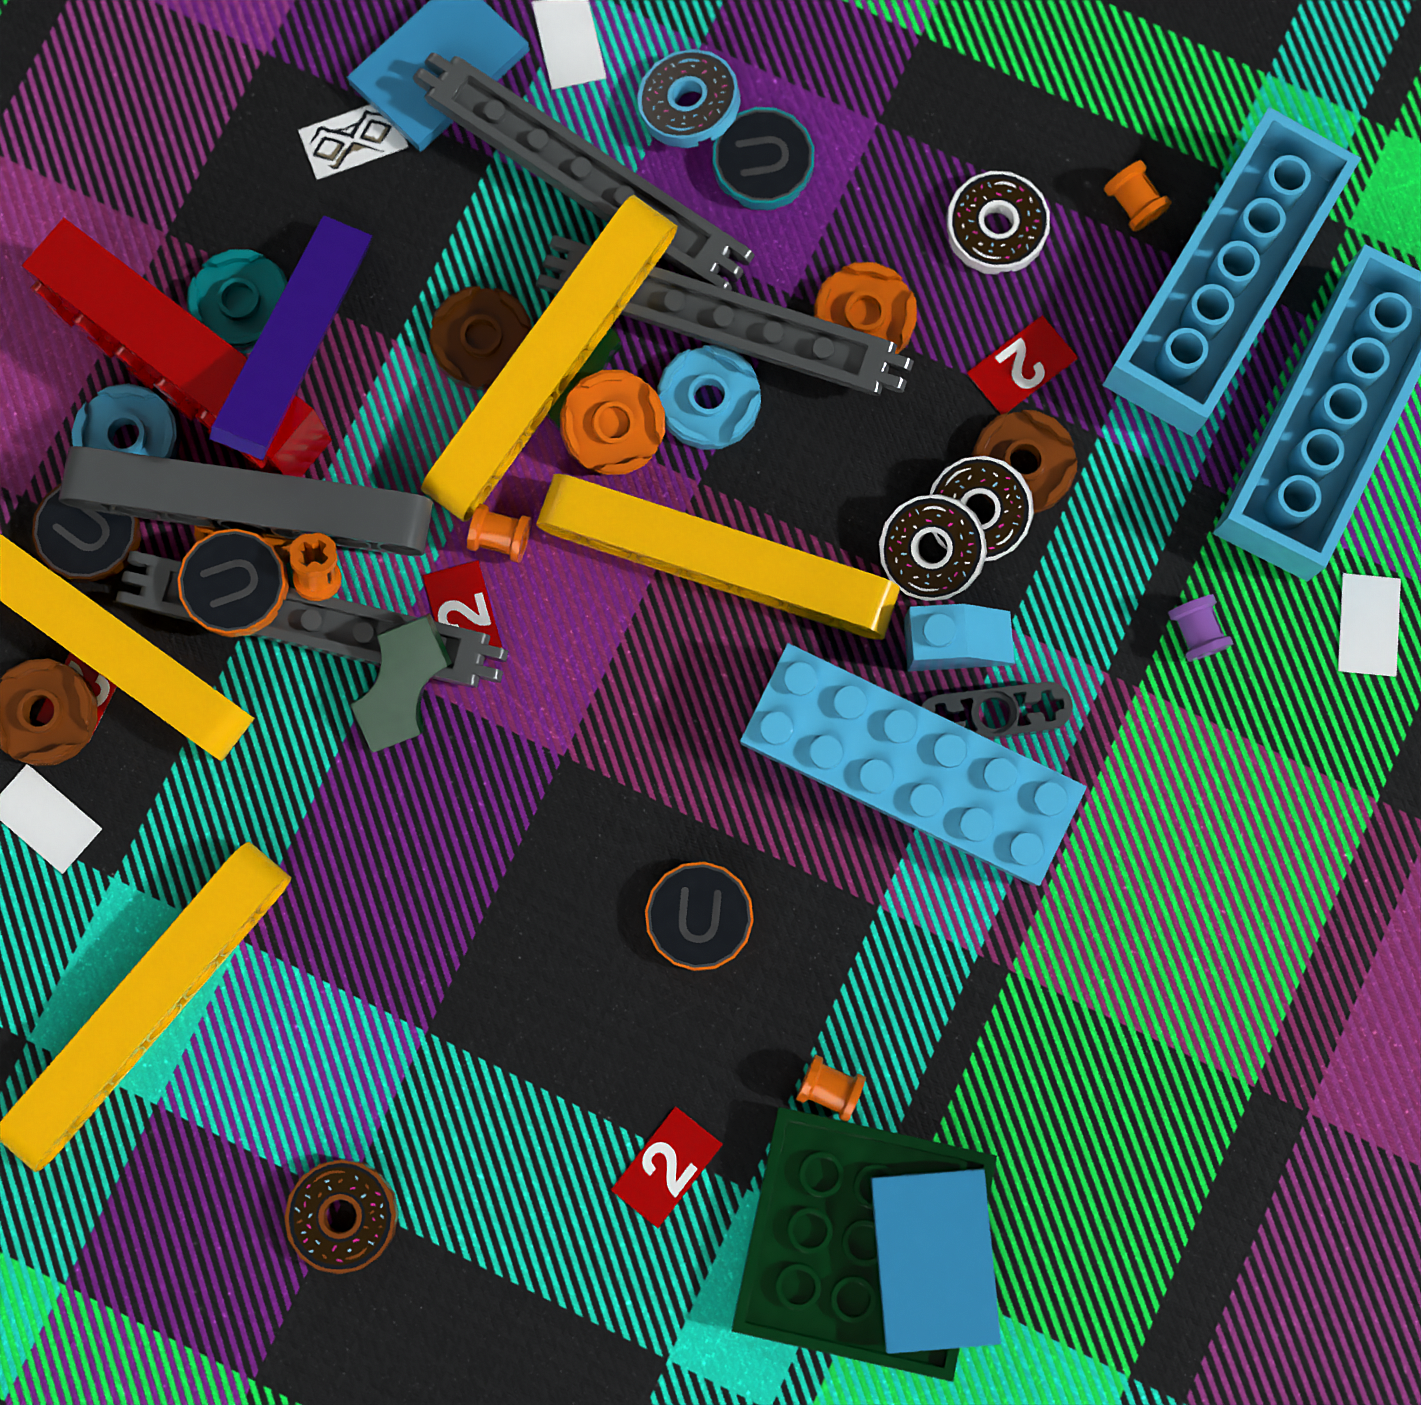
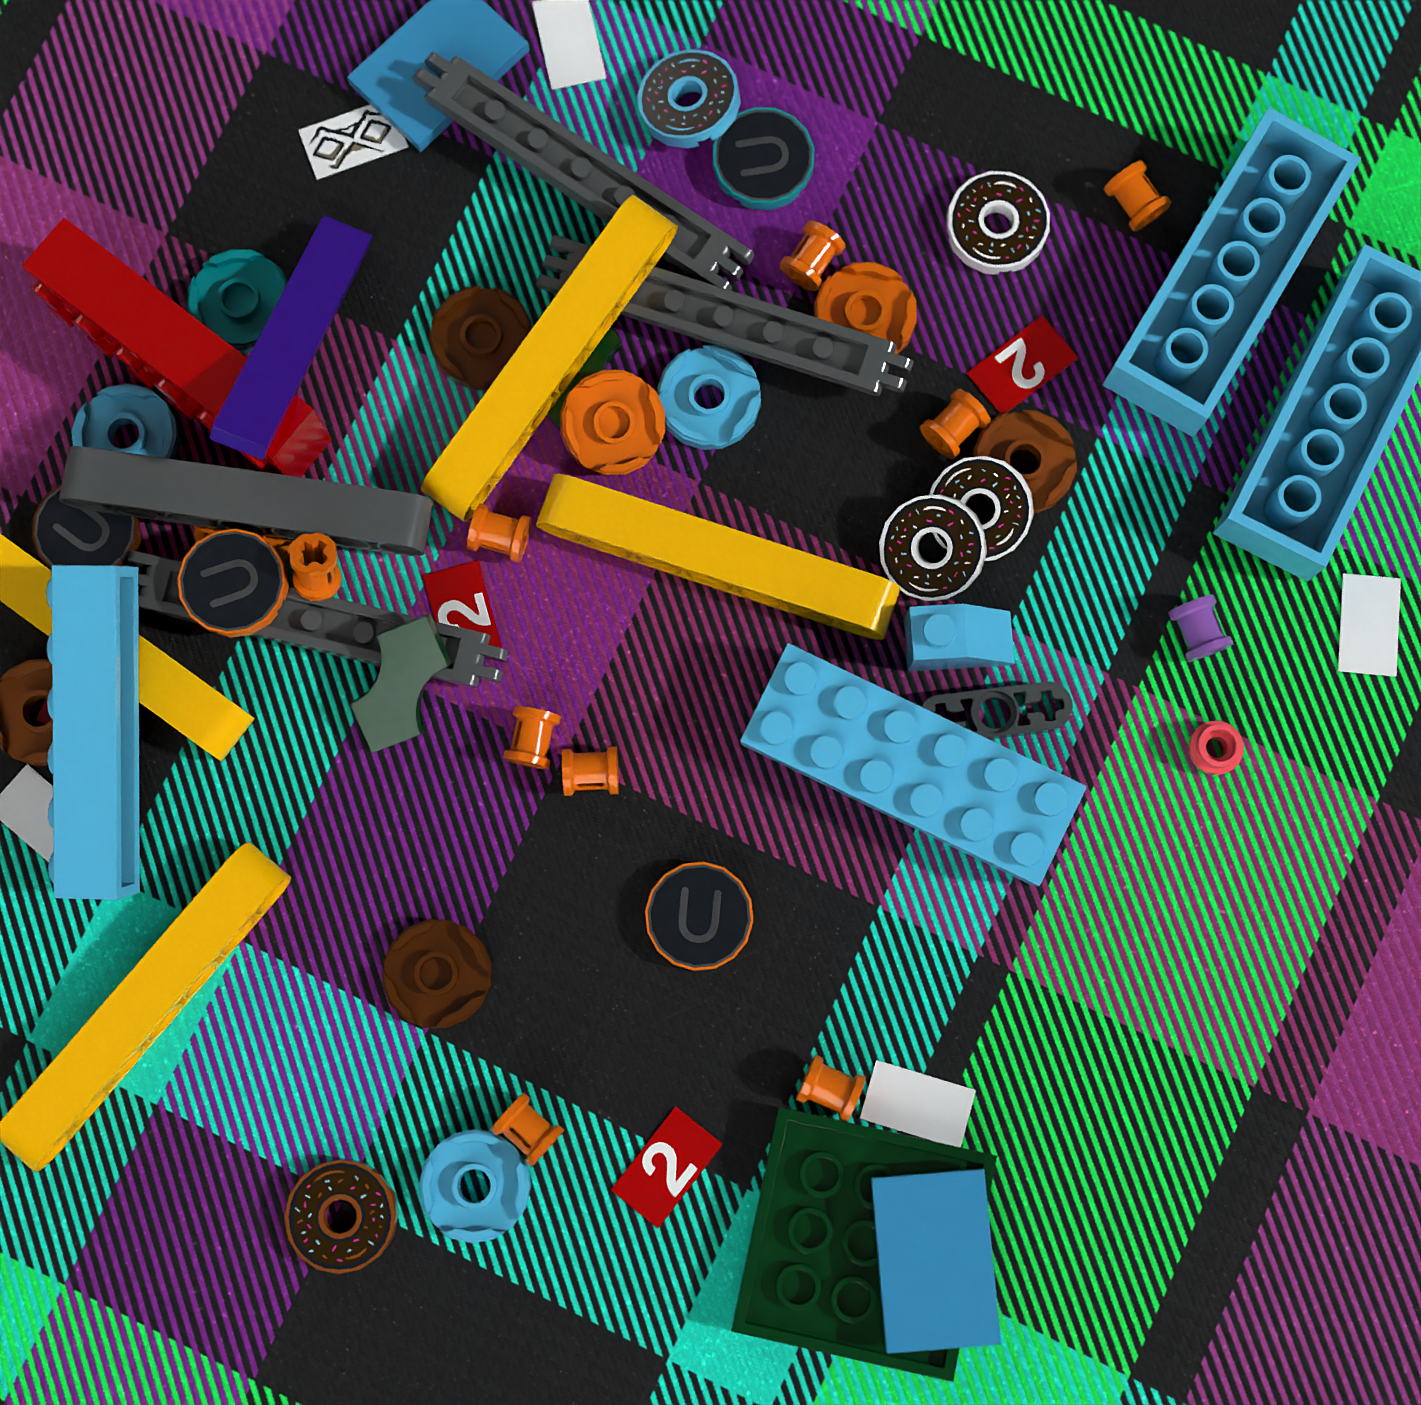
(94, 731): none -> medium azure brick
(437, 974): none -> reddish brown tile
(442, 1193): none -> medium azure tile
(527, 1129): none -> orange bush
(531, 737): none -> orange bush
(590, 771): none -> orange bush
(812, 255): none -> orange bush
(917, 1104): none -> white sticker
(955, 423): none -> orange bush
(1230, 741): none -> coral plate

